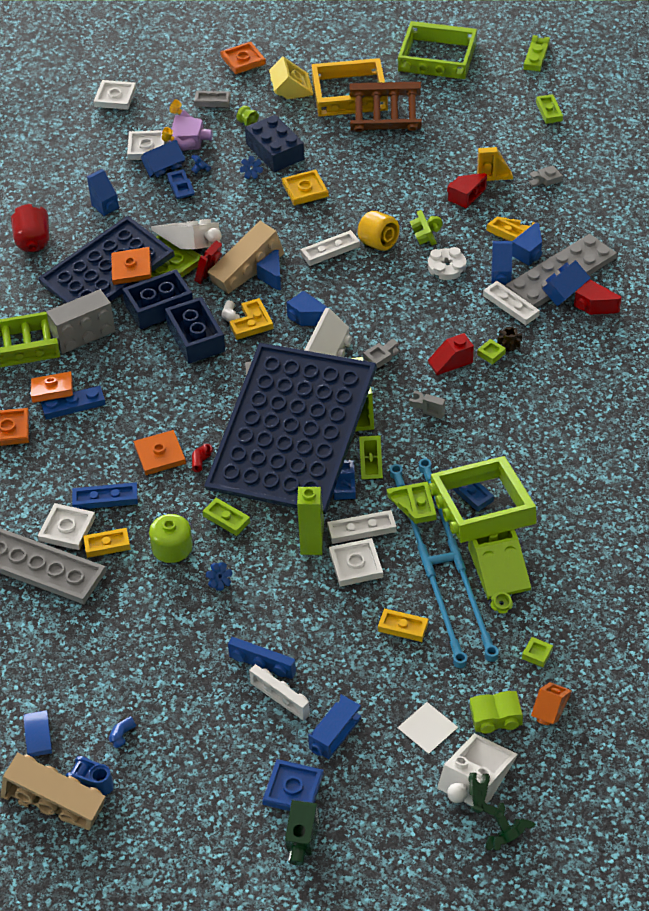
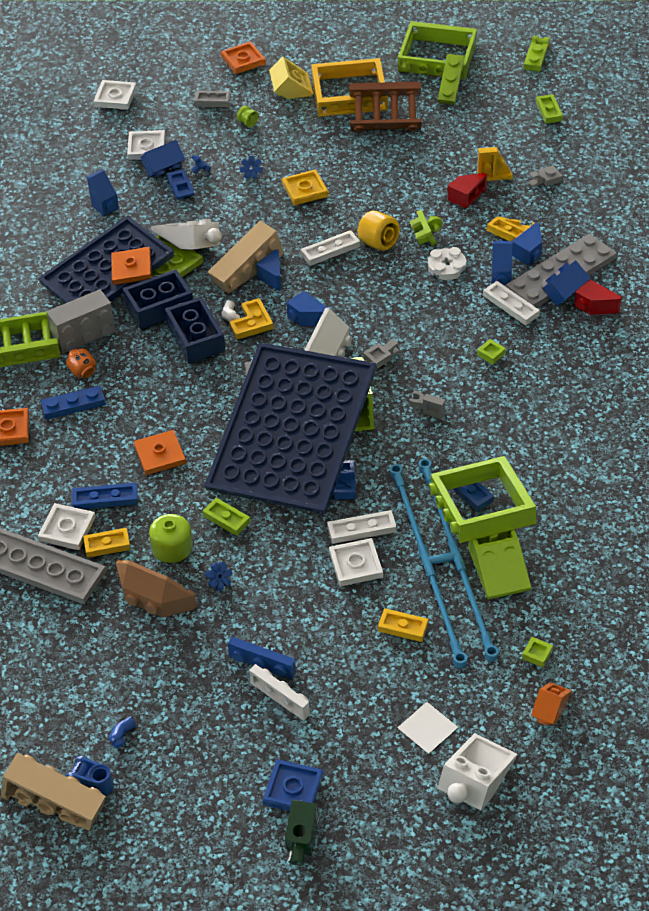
(30, 228): red cylinder -> none
(37, 733): blue slope -> none
(51, 387): orange plate -> none
(81, 363): none -> orange head
(153, 590): none -> medium nougat wedge
(185, 129): lavender torso -> none
(200, 455): red arm -> none
(207, 261): red plate -> none
(274, 143): dark blue brick -> none
(310, 520): lime slope -> none
(334, 727): blue window -> none
(370, 457): lime slope -> none
(414, 501): lime wing -> none
(451, 79): none -> lime plate
(452, 354): red slope -> none
(496, 712): lime brick -> none
(505, 598): lime plate -> none
(508, 832): dark green piece -> none
(510, 338): dark brown gear -> none

